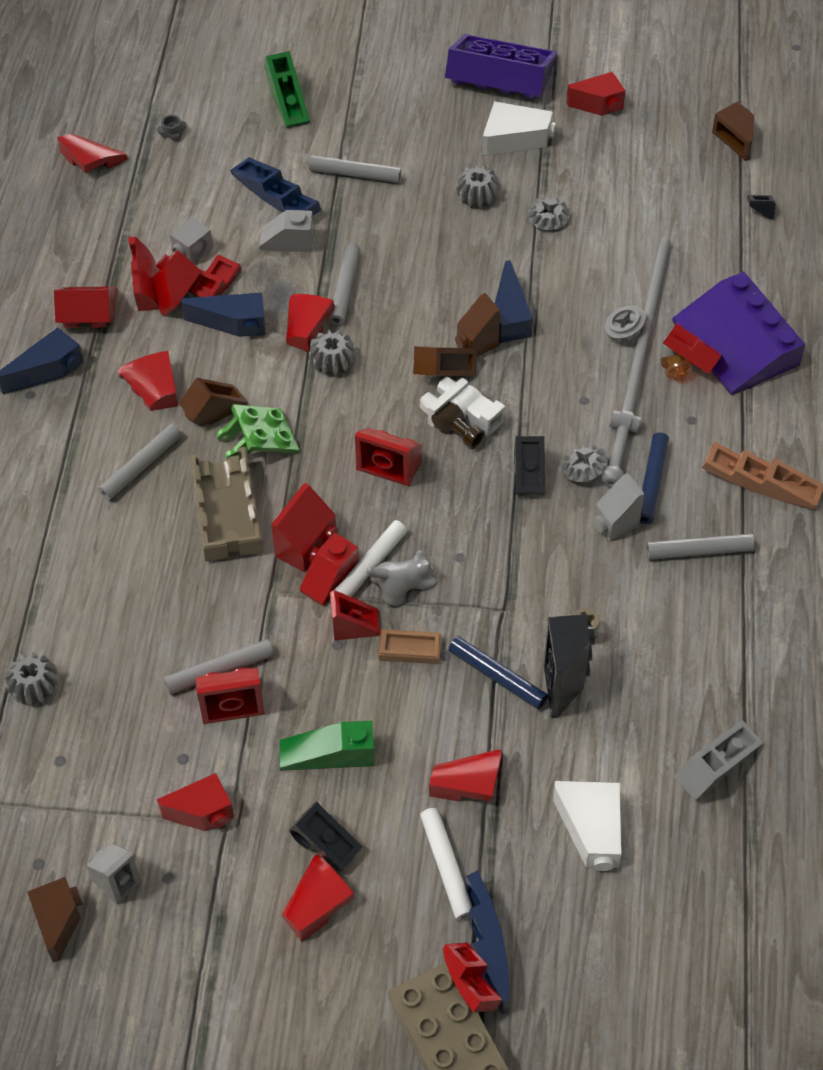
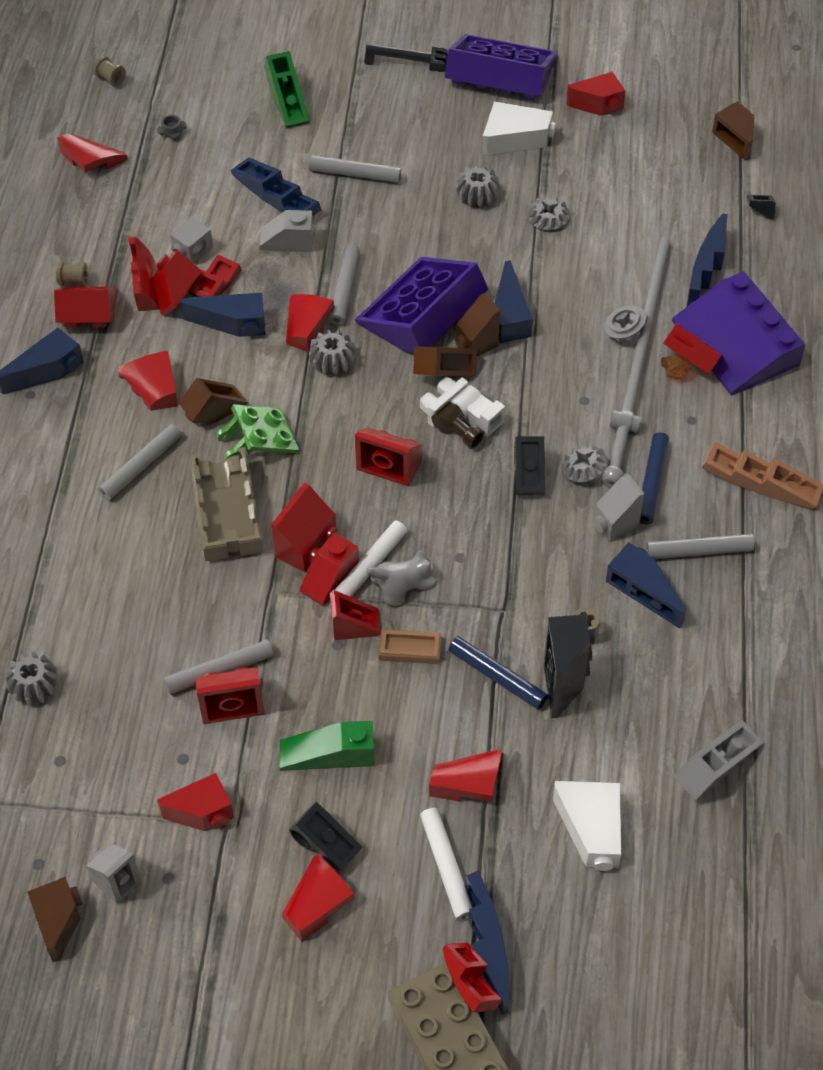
(72, 273): none -> dark tan bush
(113, 73): none -> dark tan bush
(424, 302): none -> dark purple slope
(436, 58): none -> black hinge
(642, 579): none -> dark blue slope
(709, 258): none -> dark blue slope

